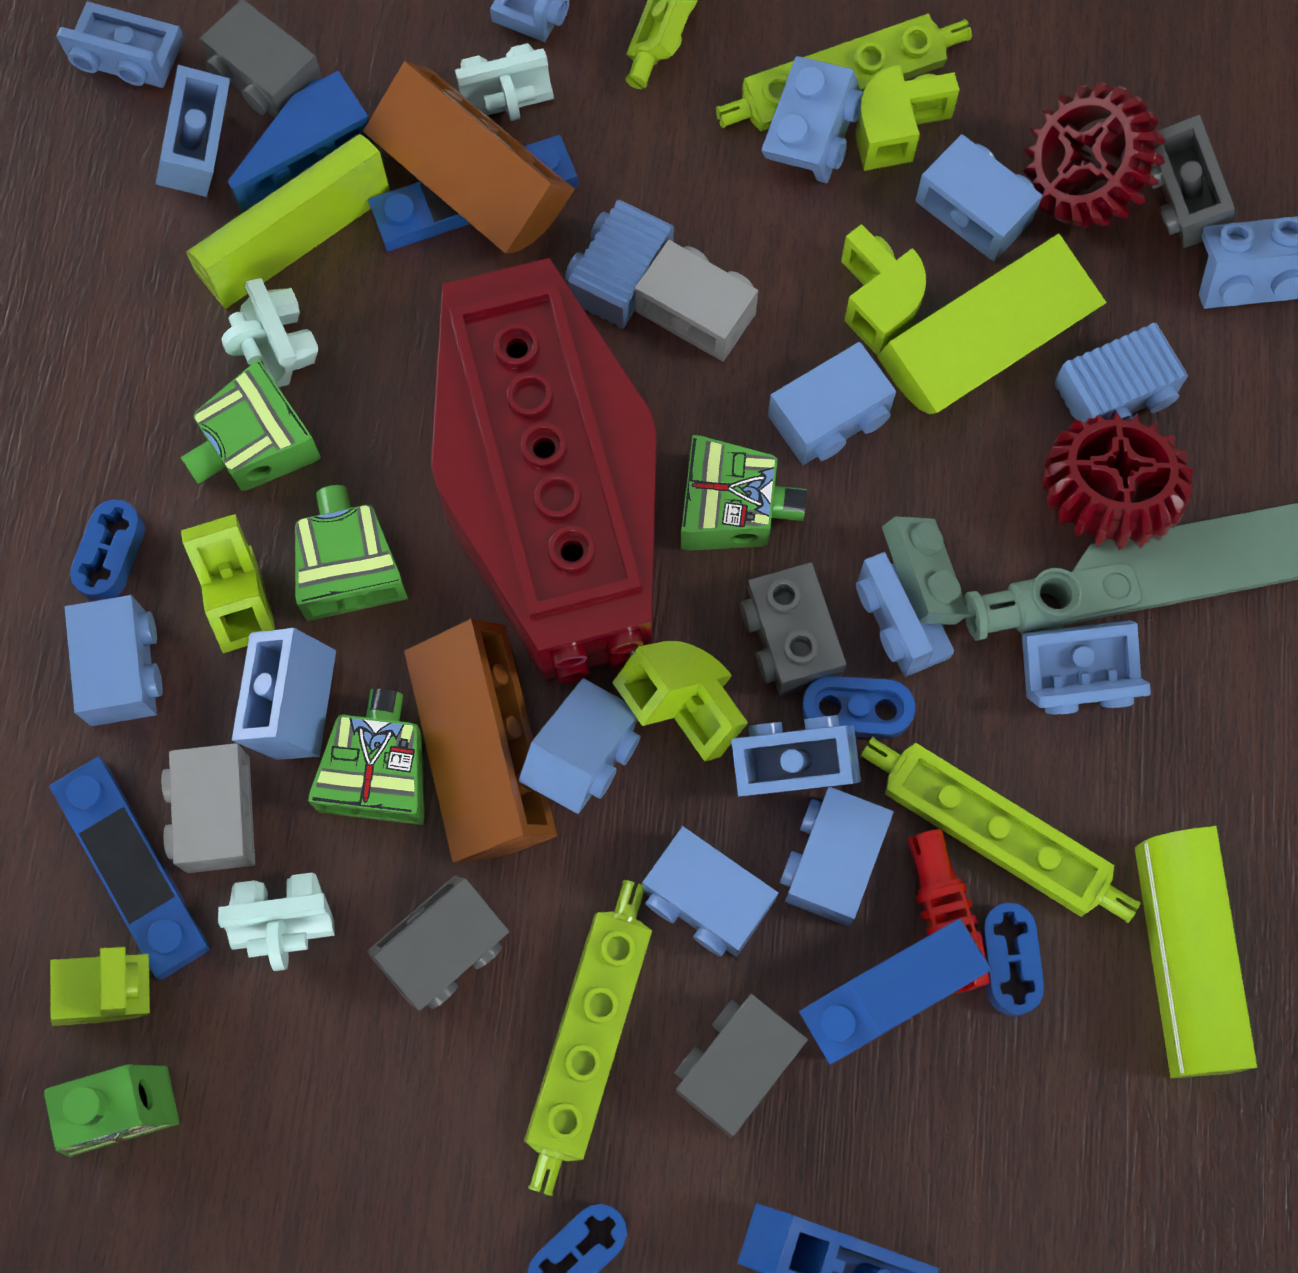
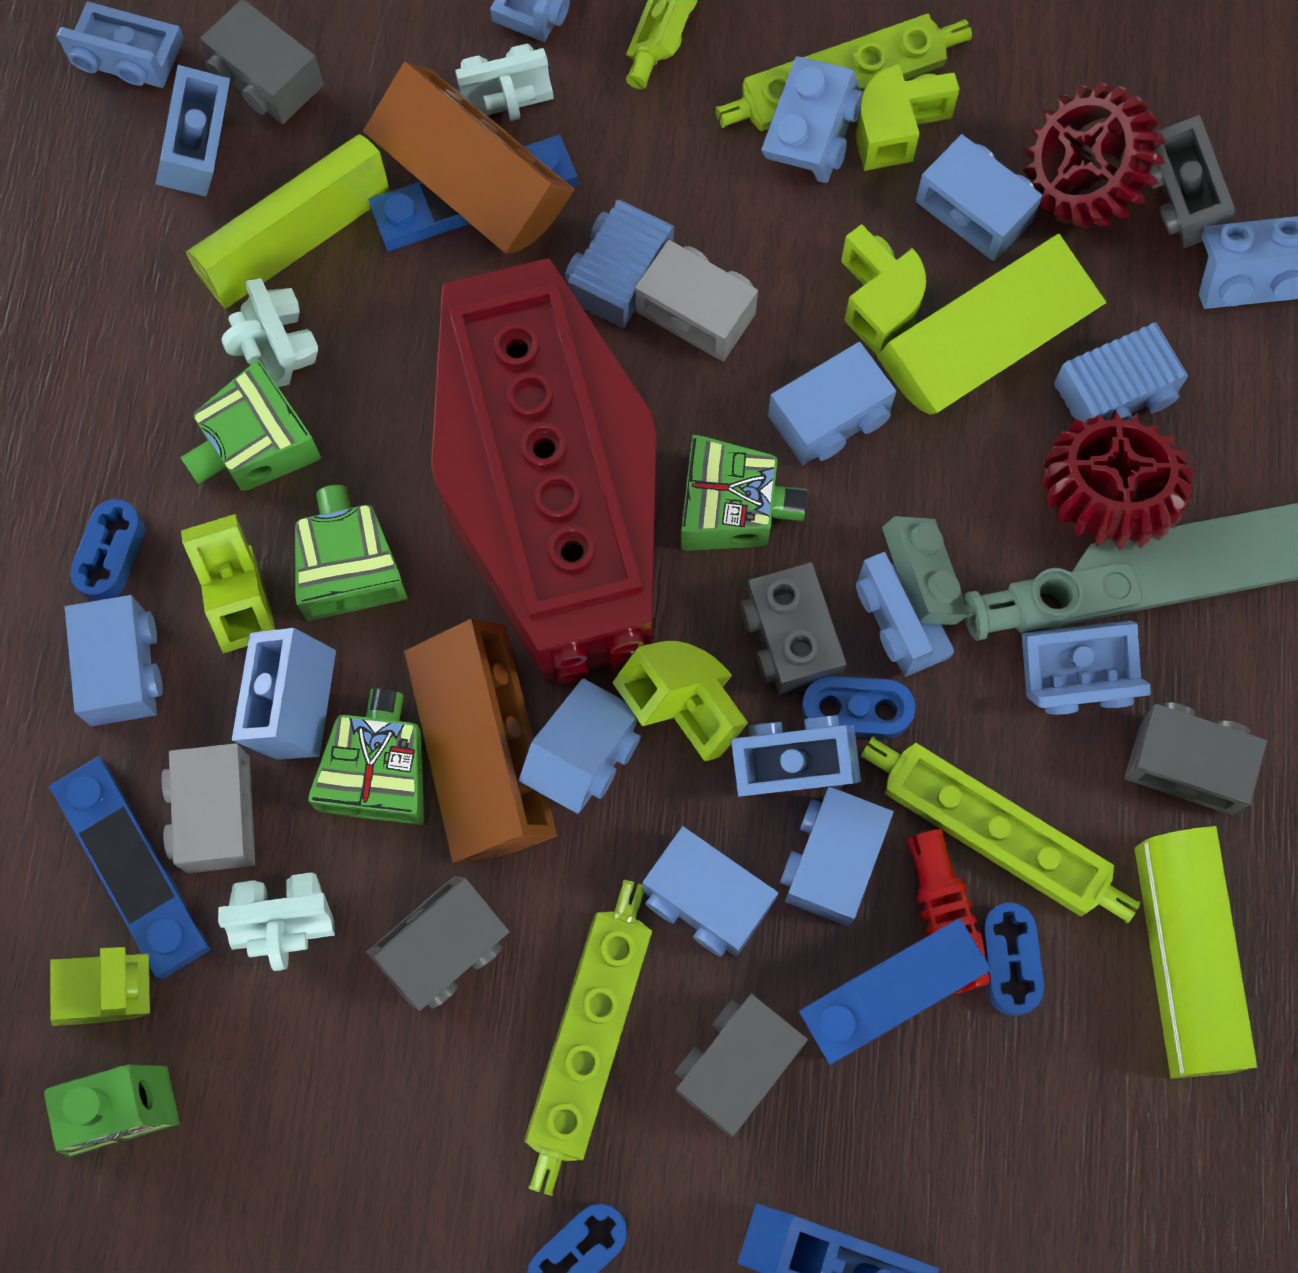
(302, 134): blue slope -> none
(1196, 758): none -> dark grey brick

